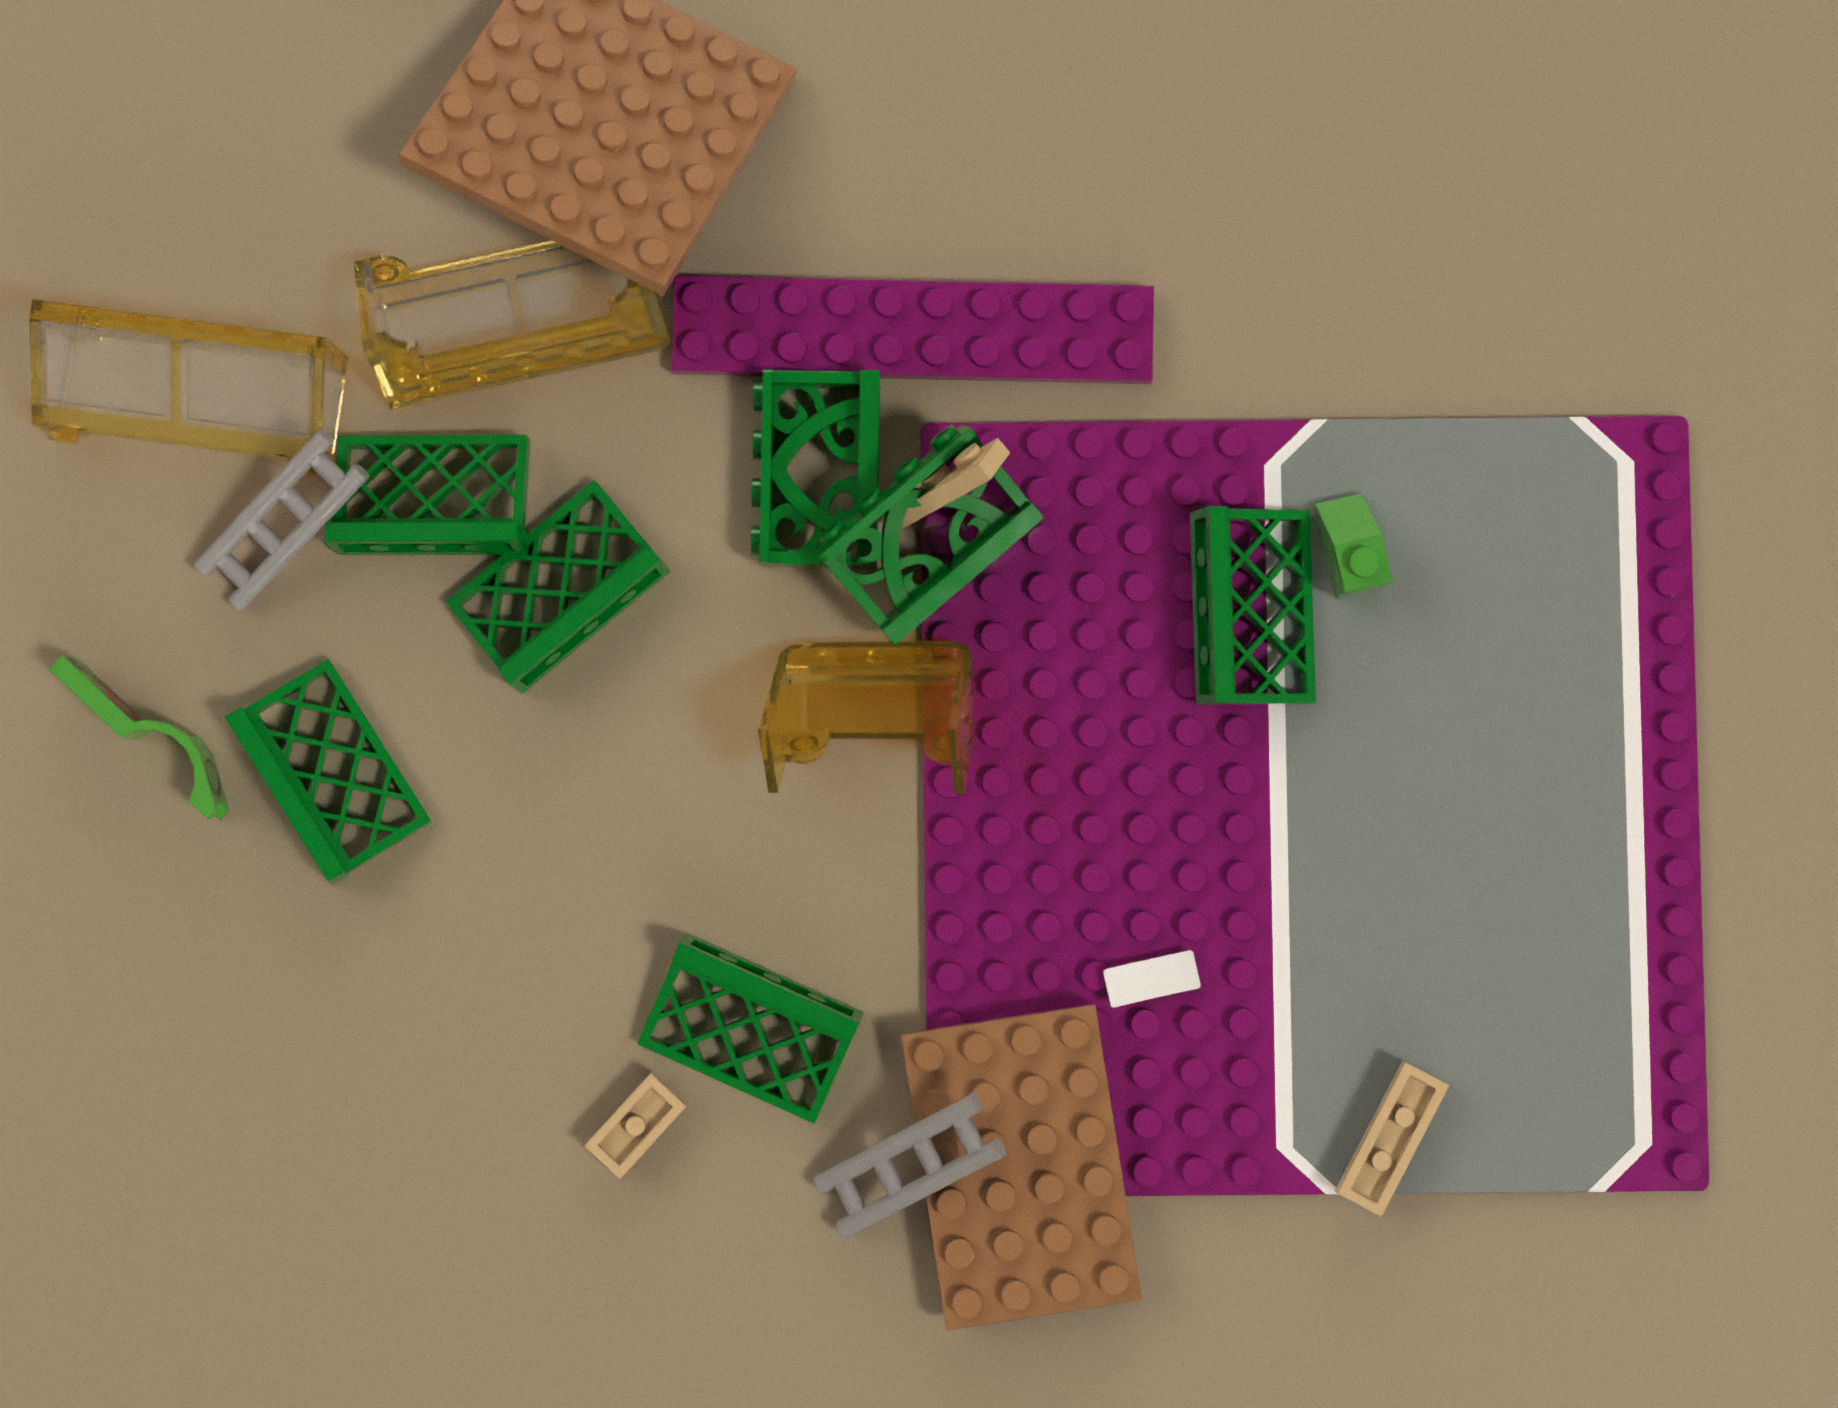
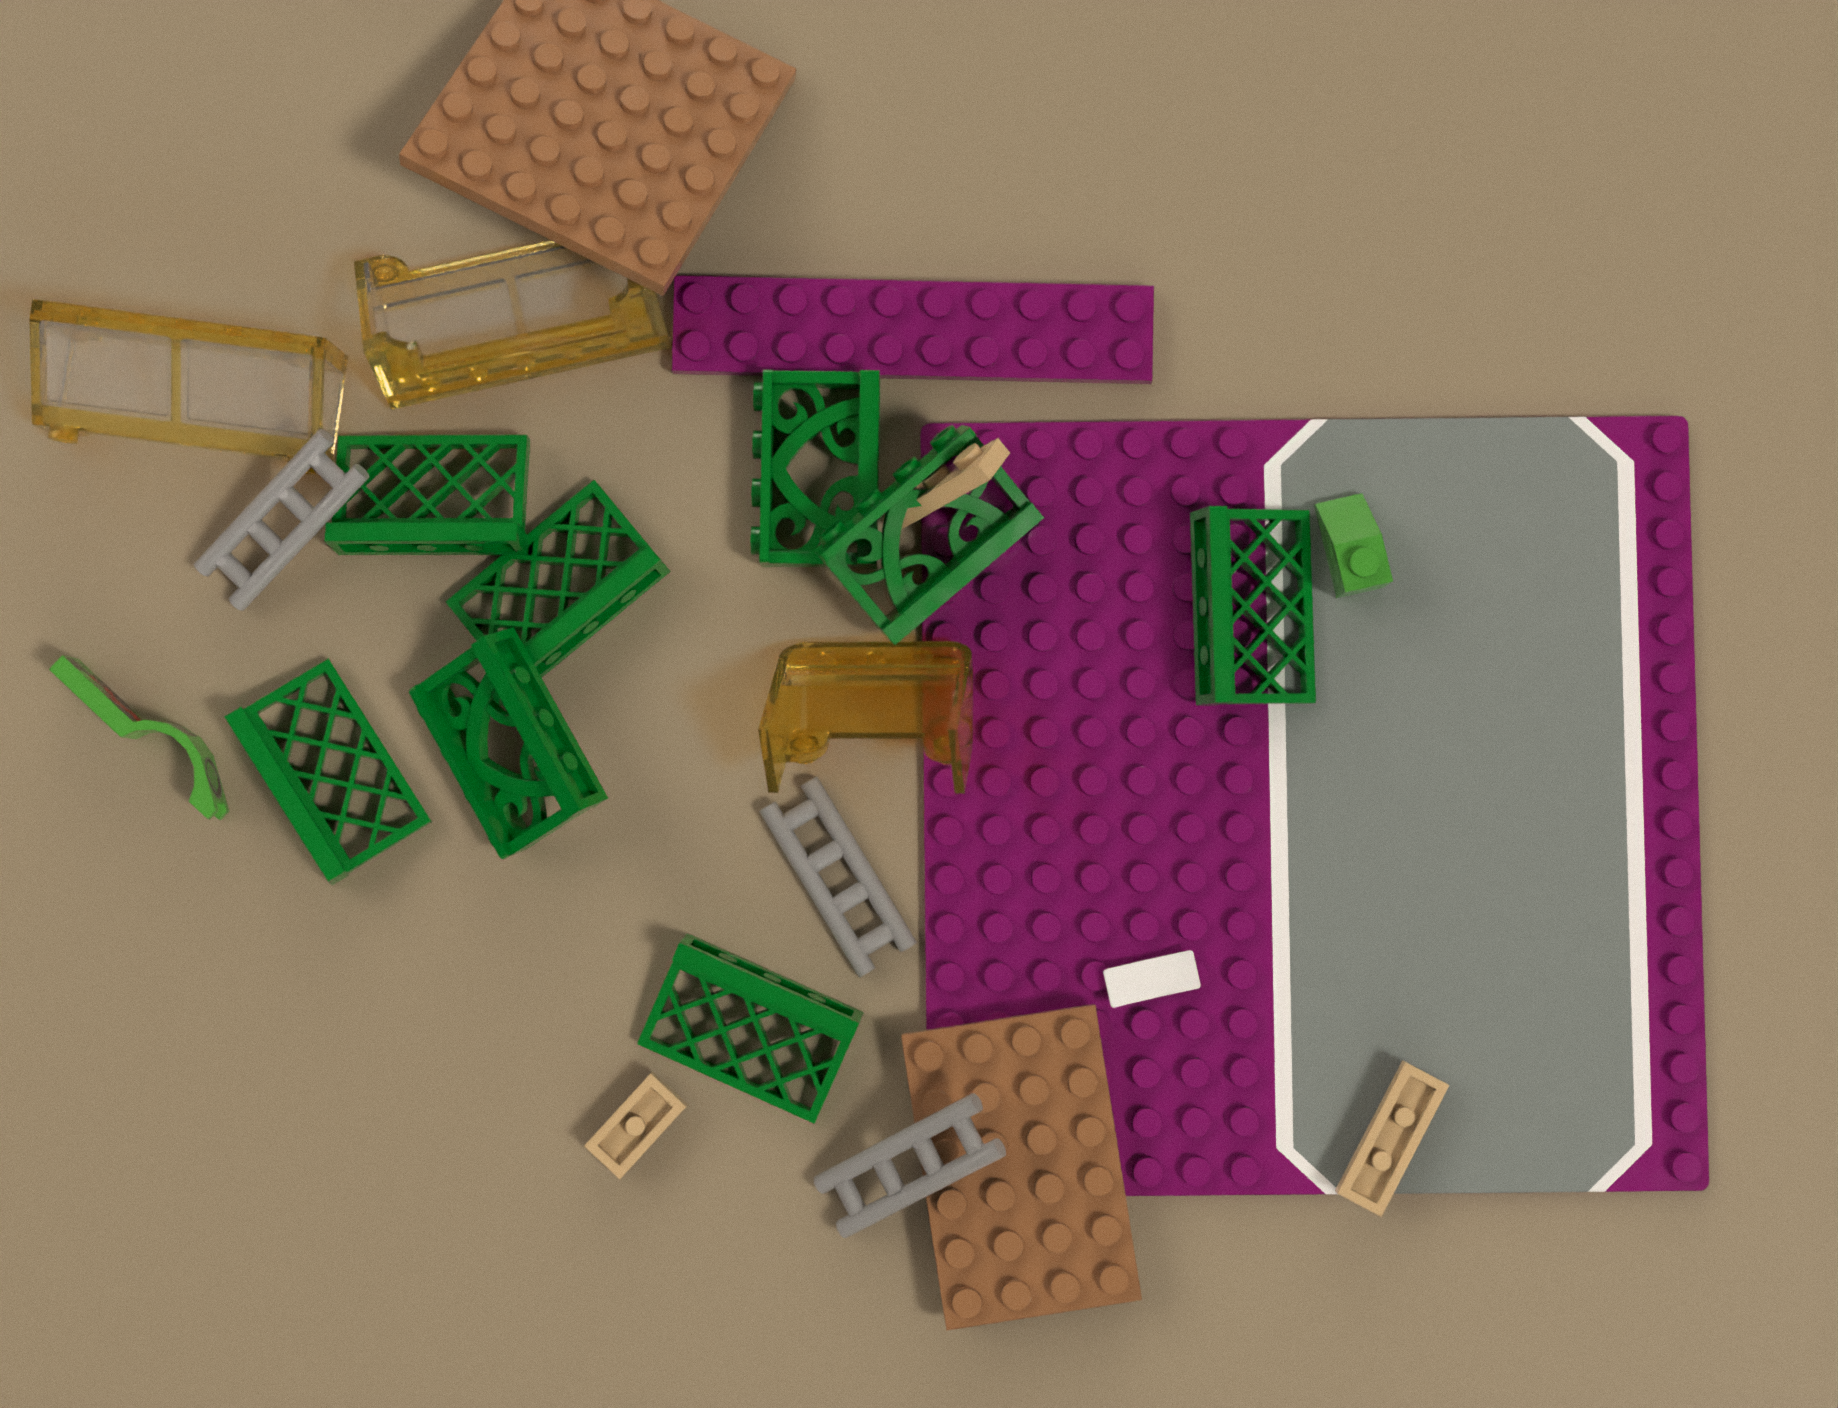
(463, 742): none -> green fence
(832, 907): none -> light grey bar

